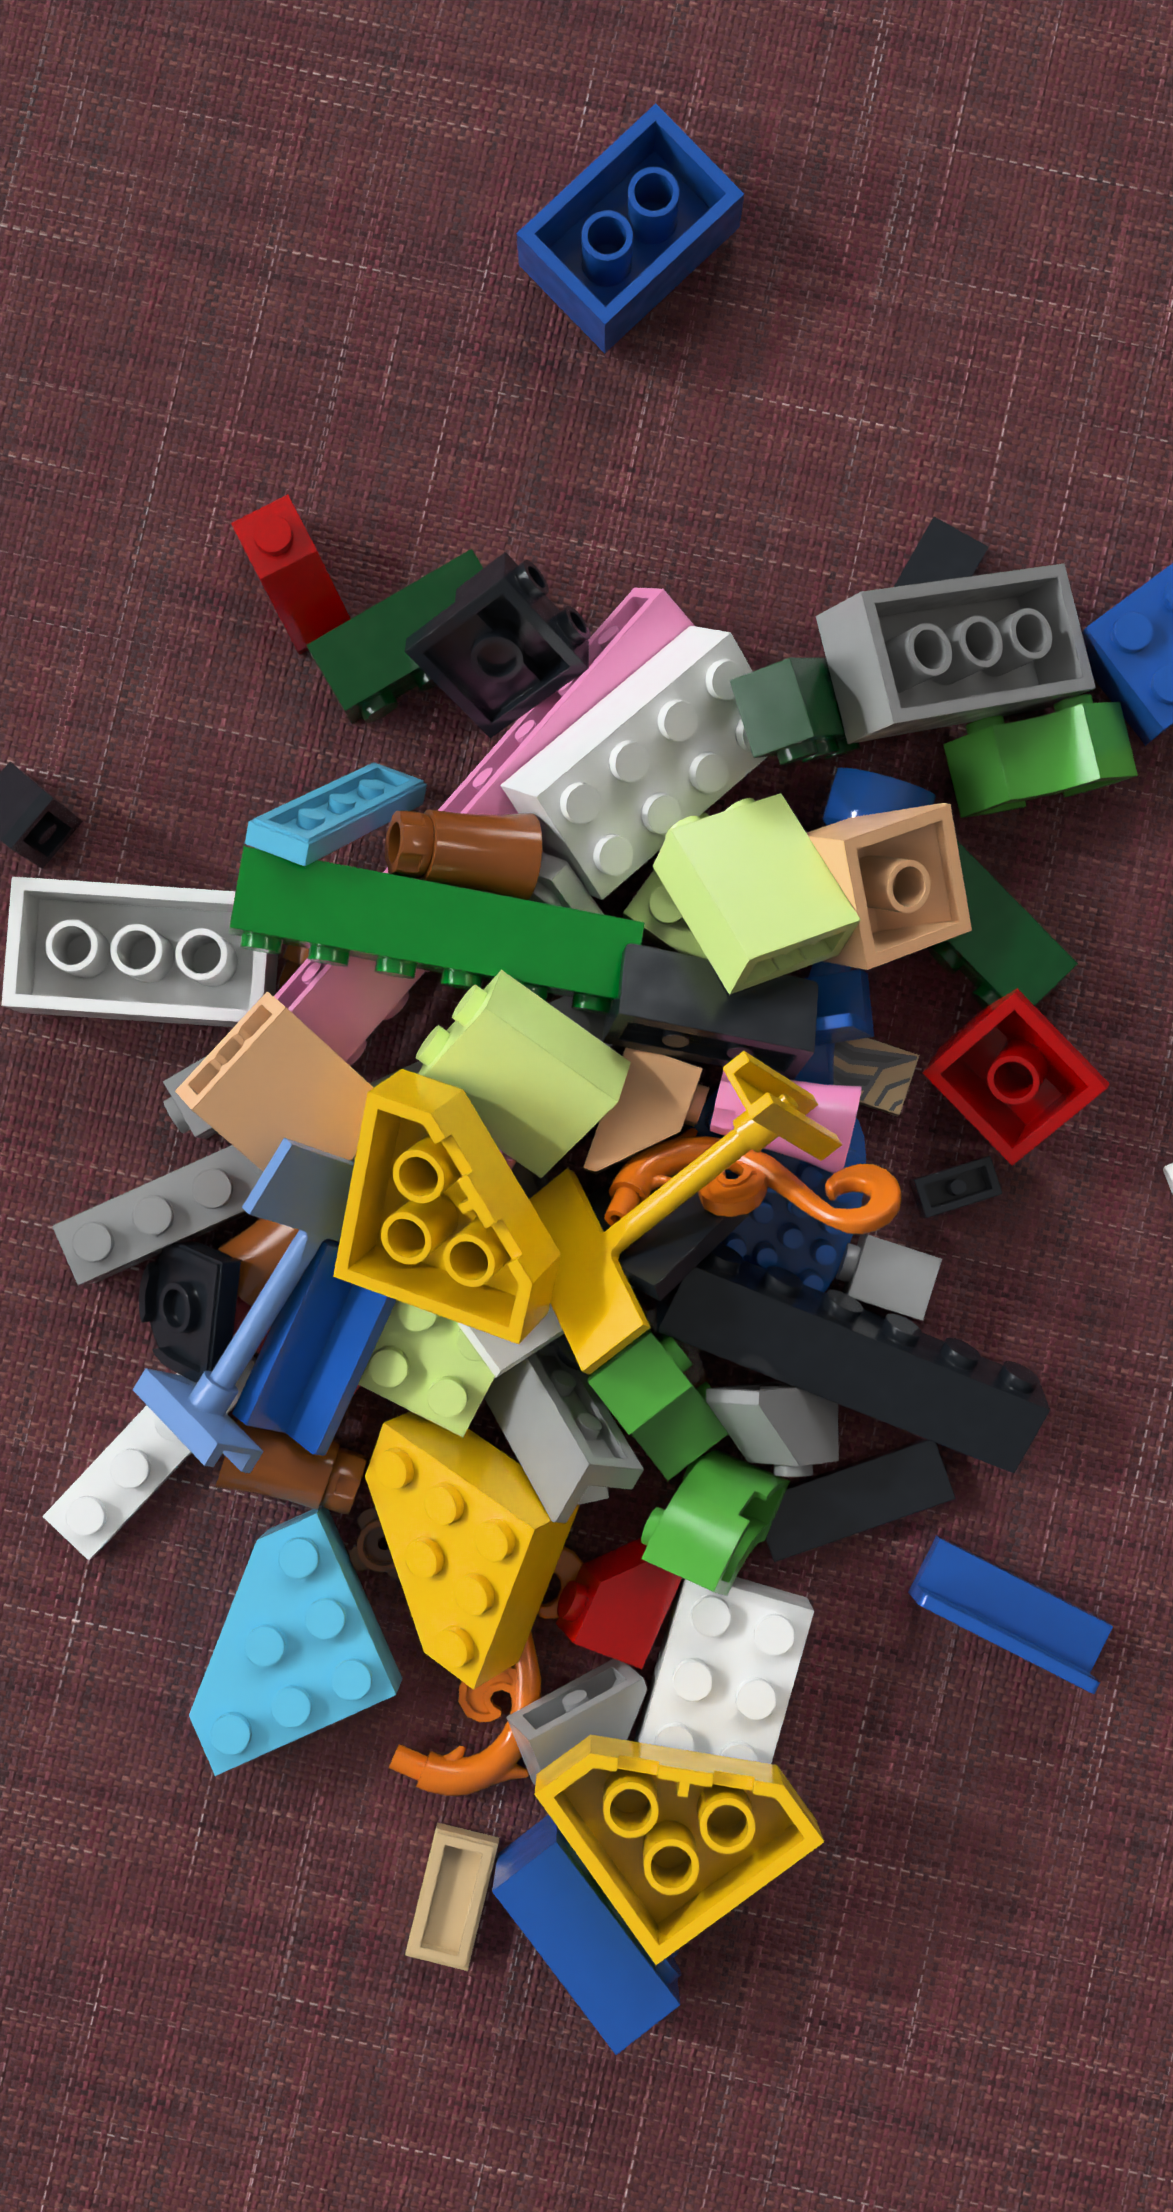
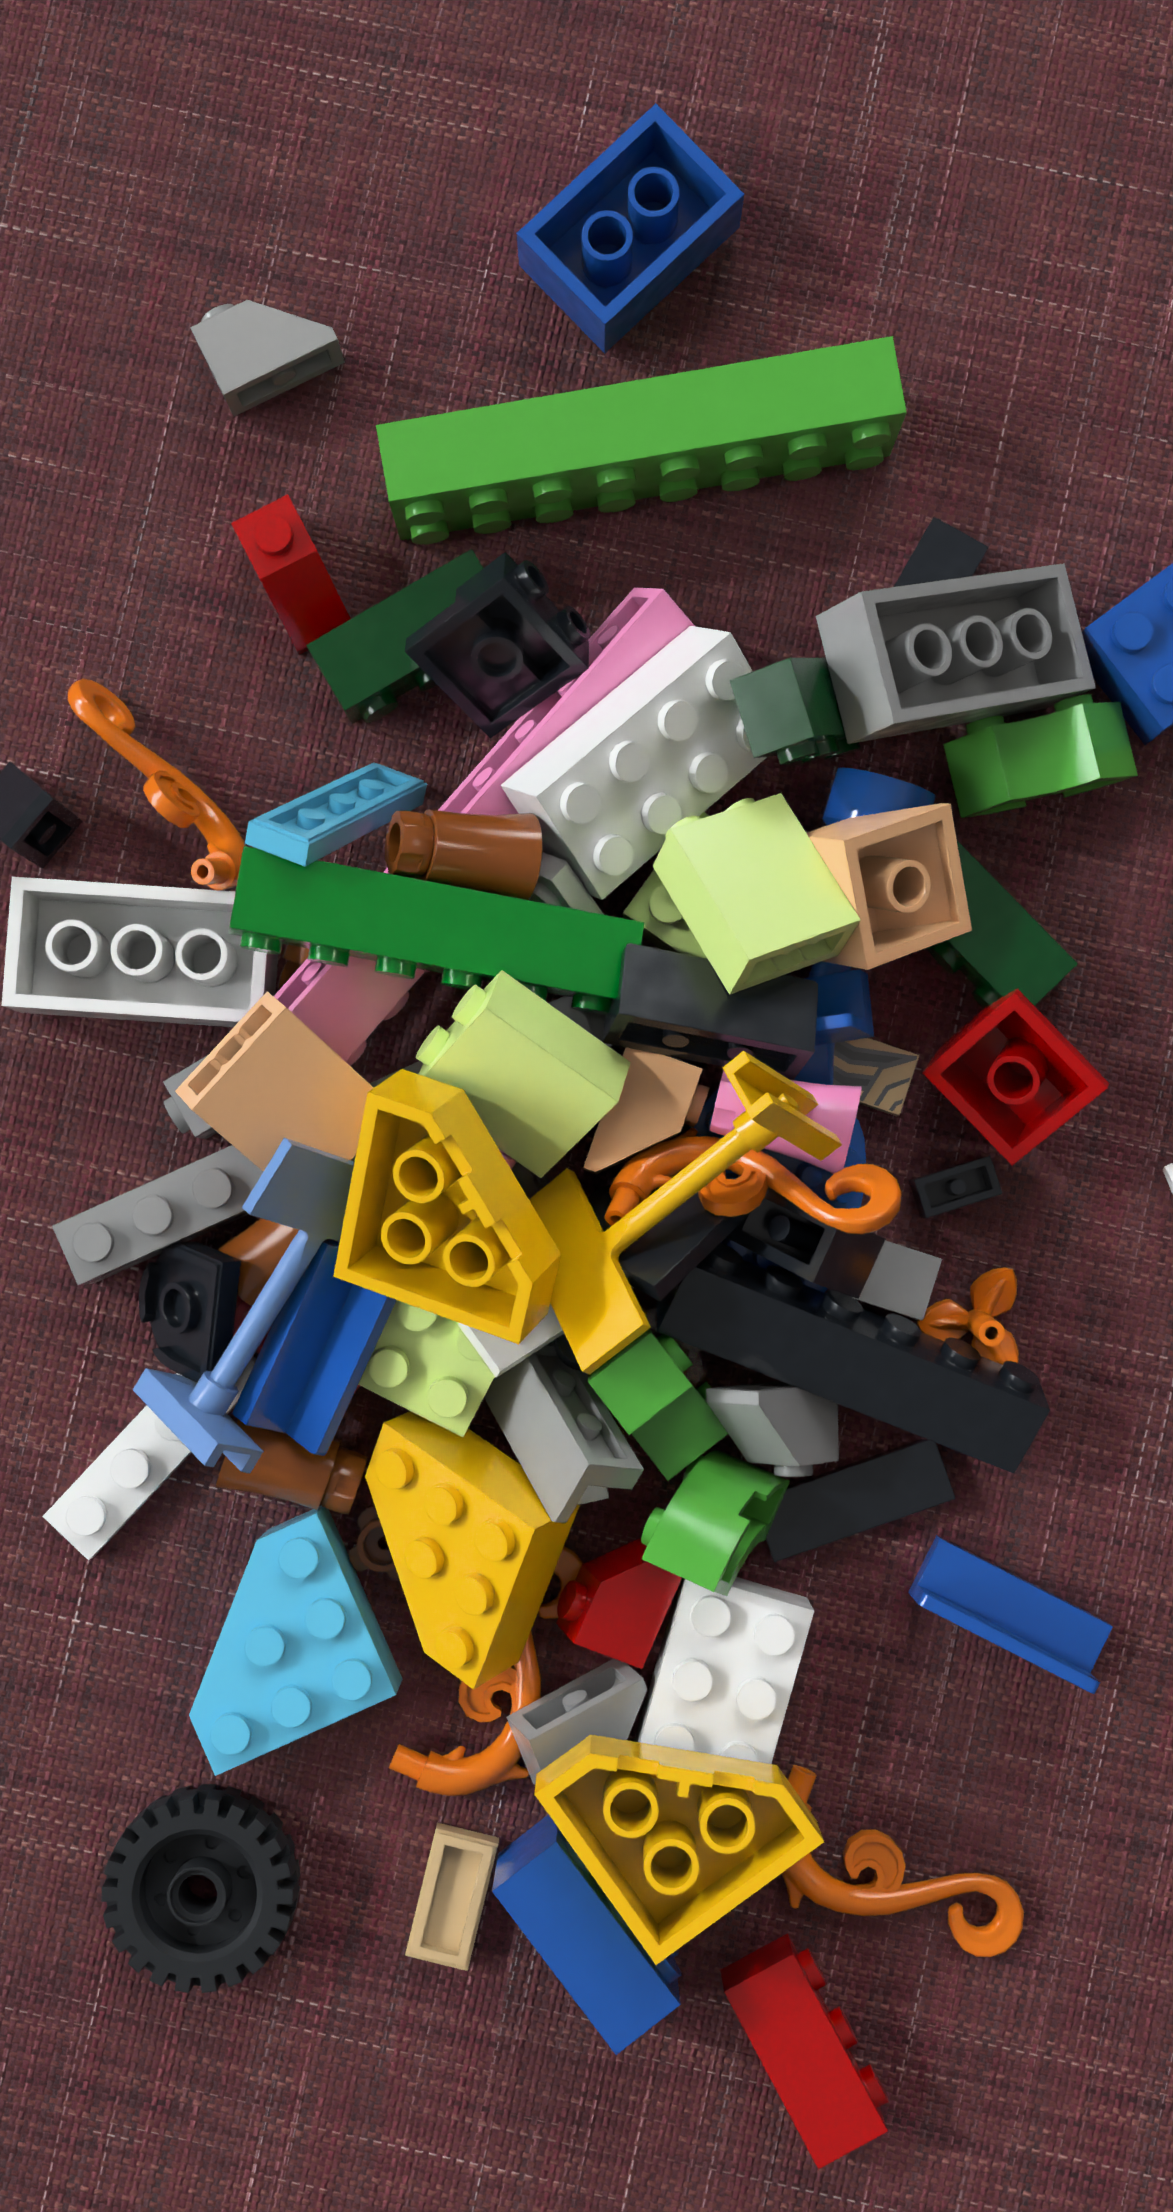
(167, 787): none -> orange plant
(191, 1936): none -> black wheel
(263, 351): none -> light grey slope
(642, 440): none -> bright green brick
(806, 2049): none -> red brick
(807, 1246): none -> black slope
(888, 1896): none -> orange plant
(990, 1297): none -> orange plant

